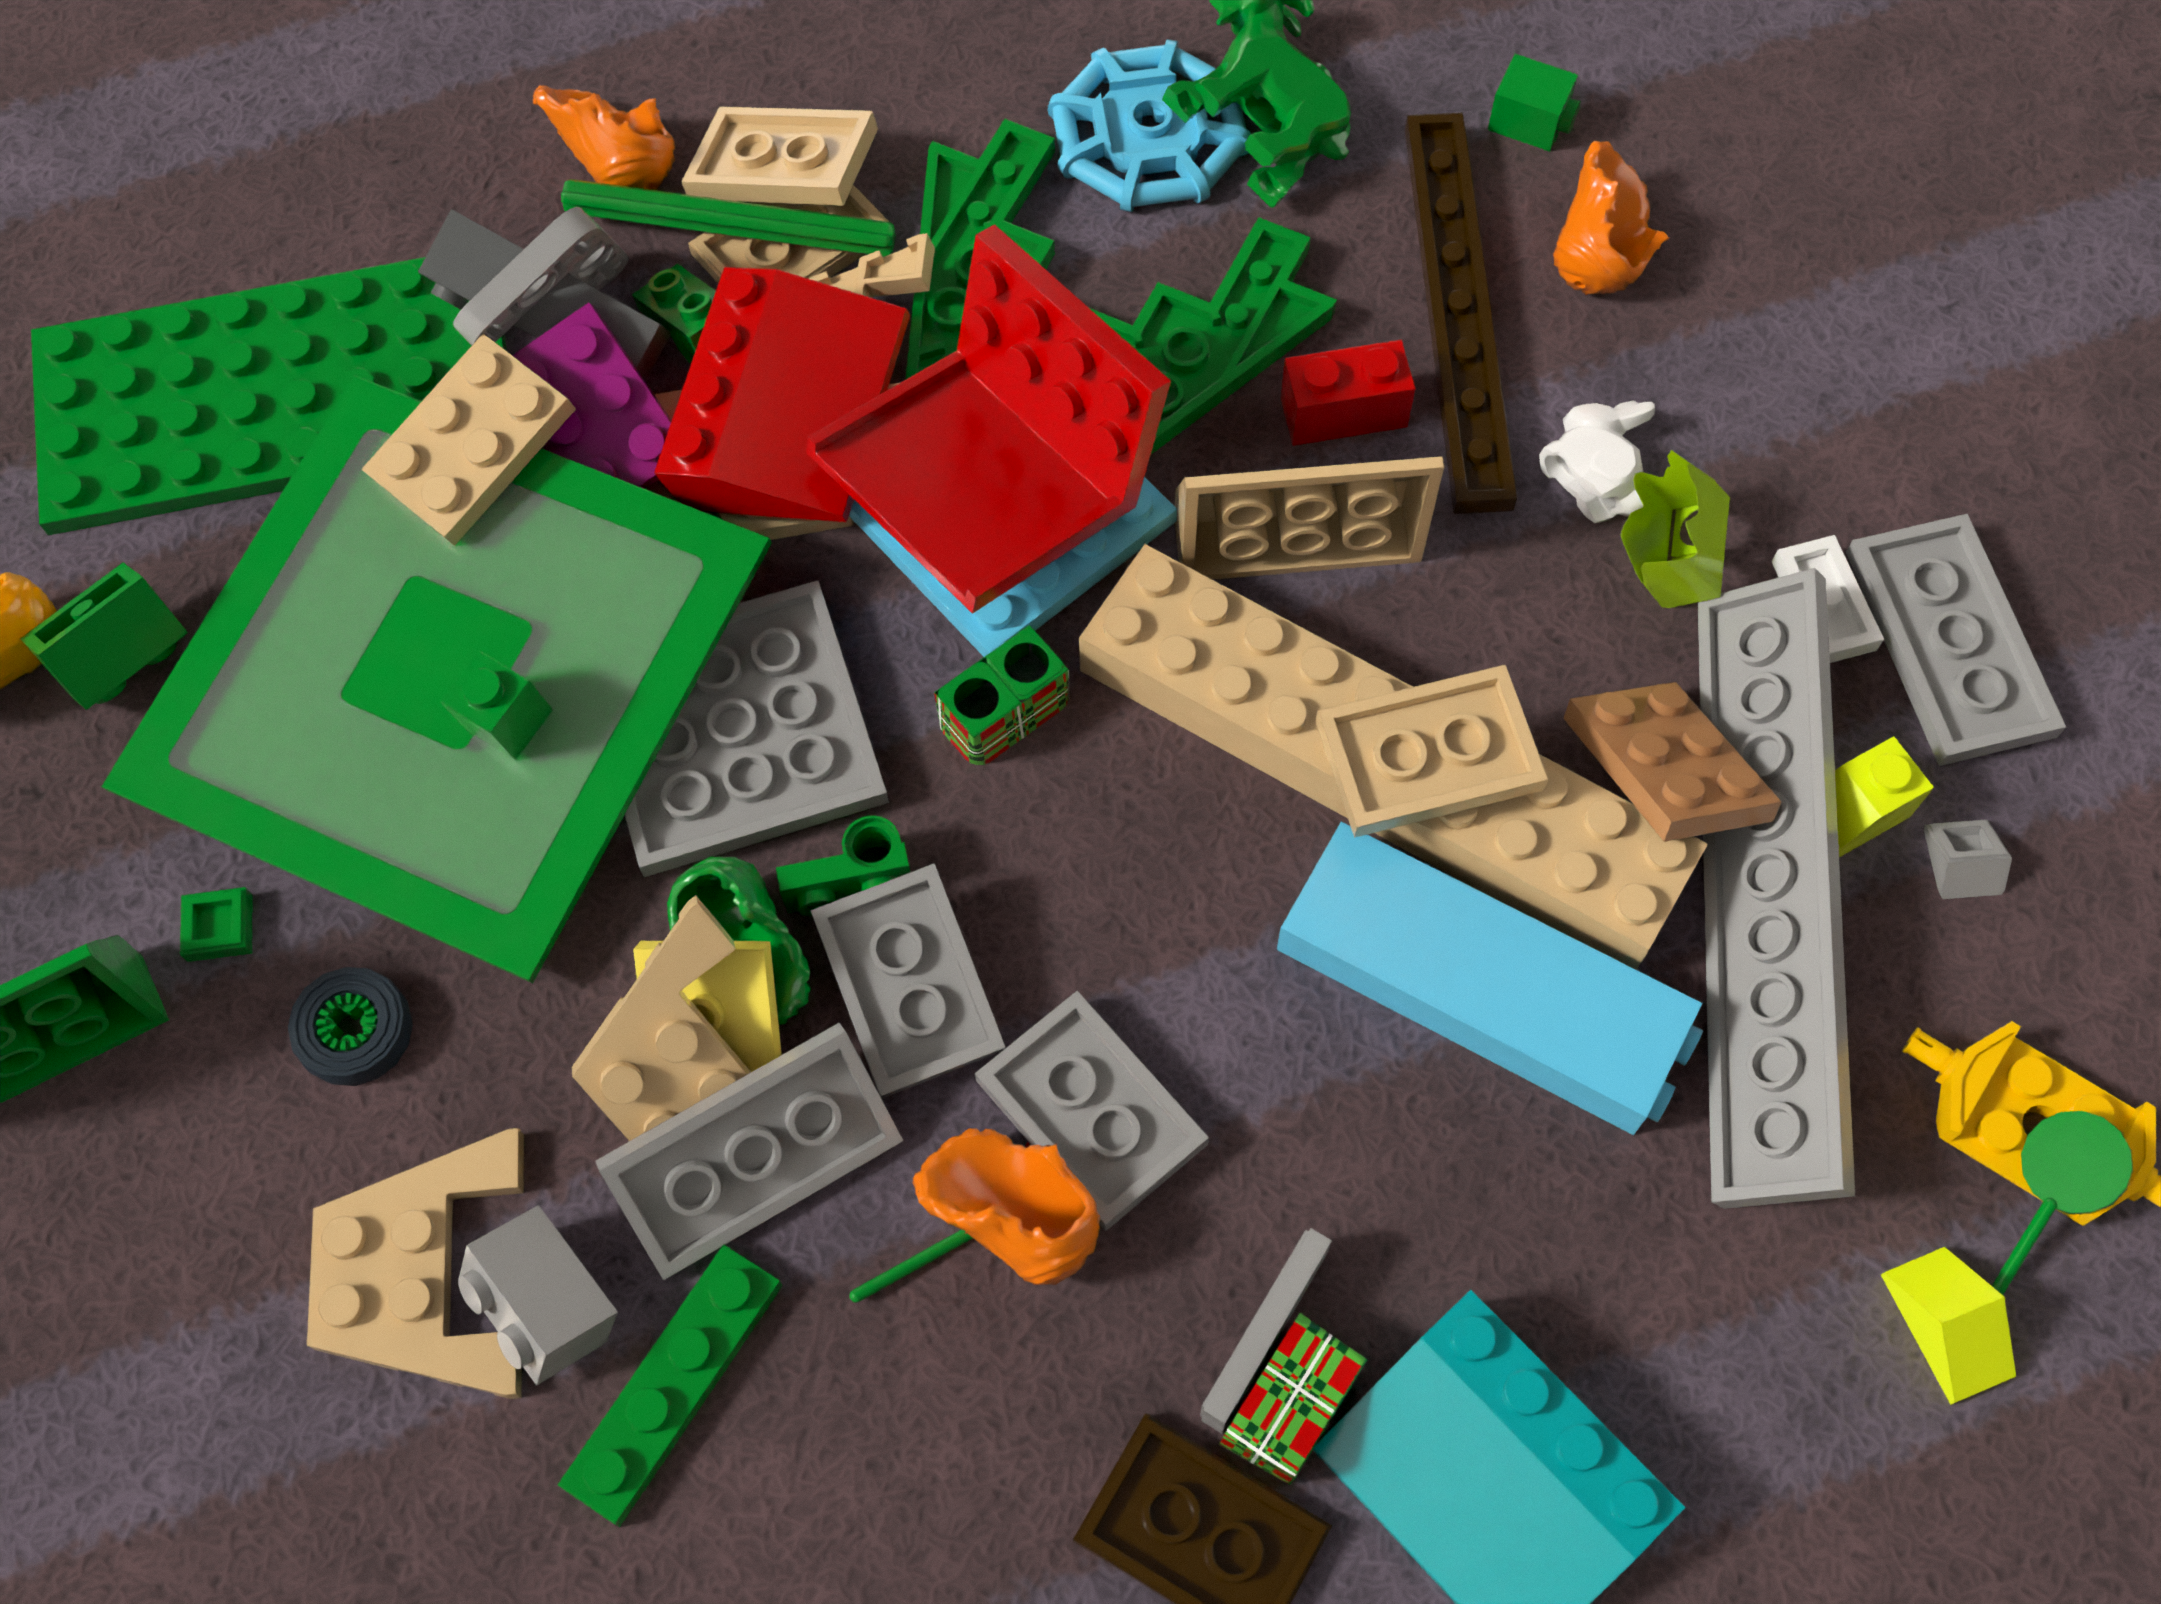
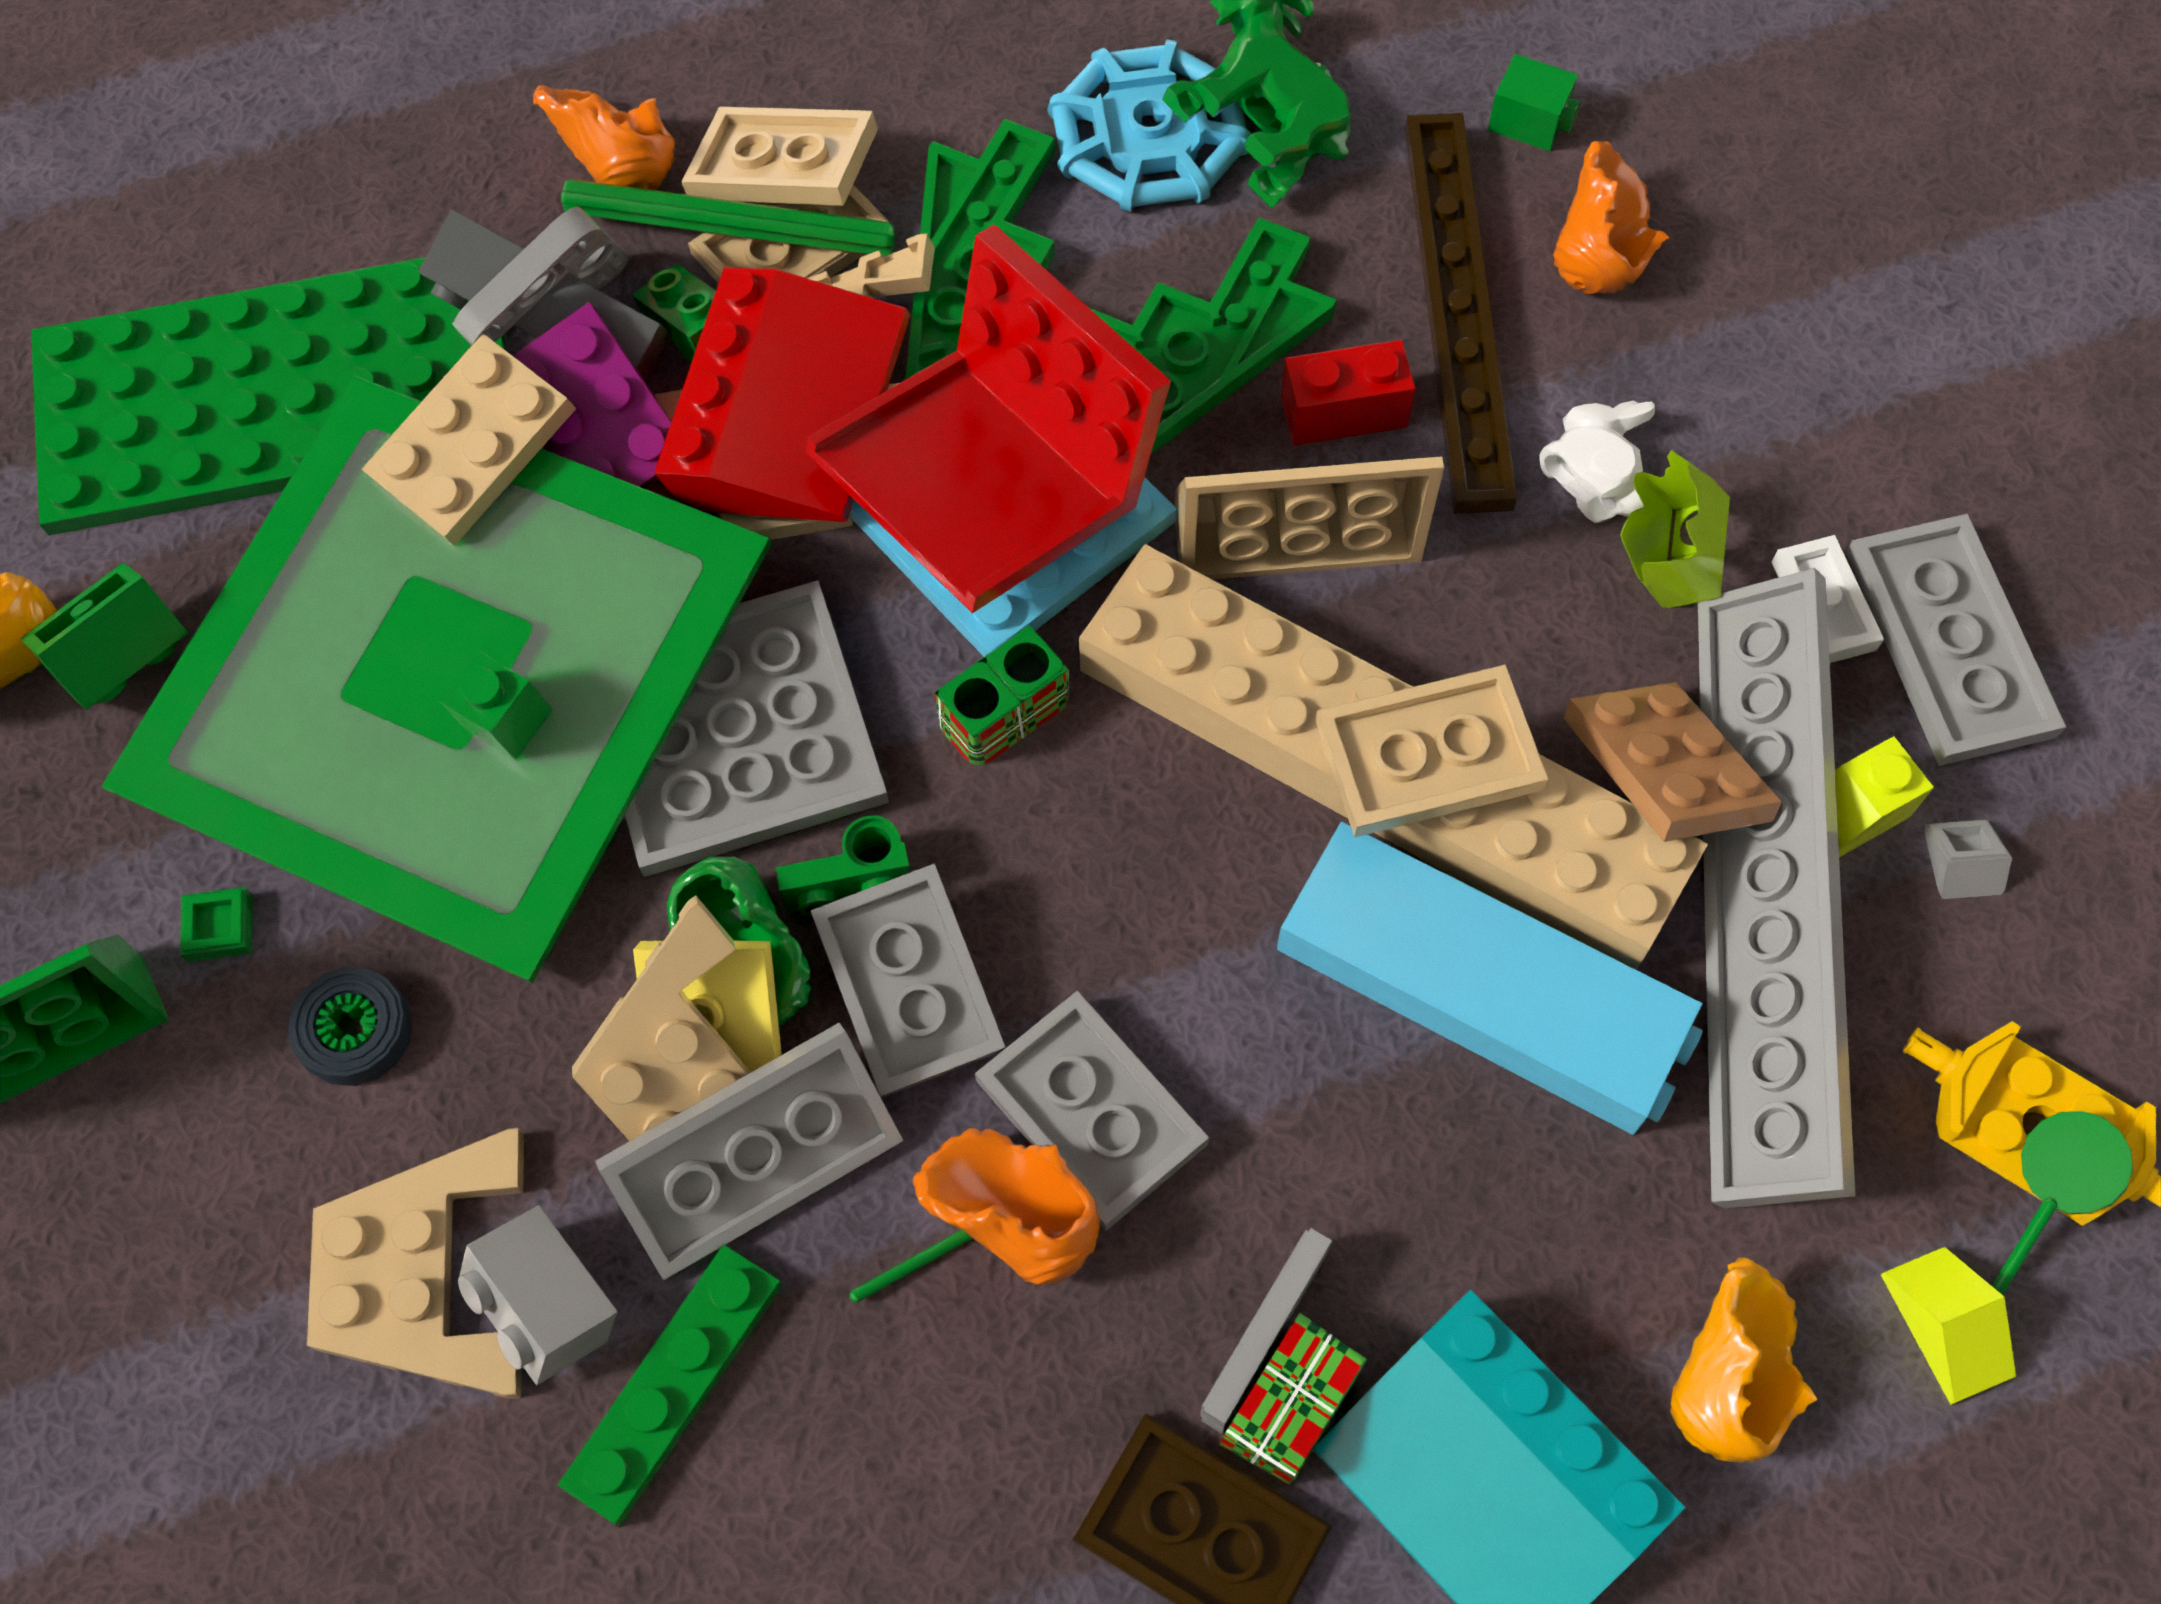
(1740, 1373): none -> light orange piece

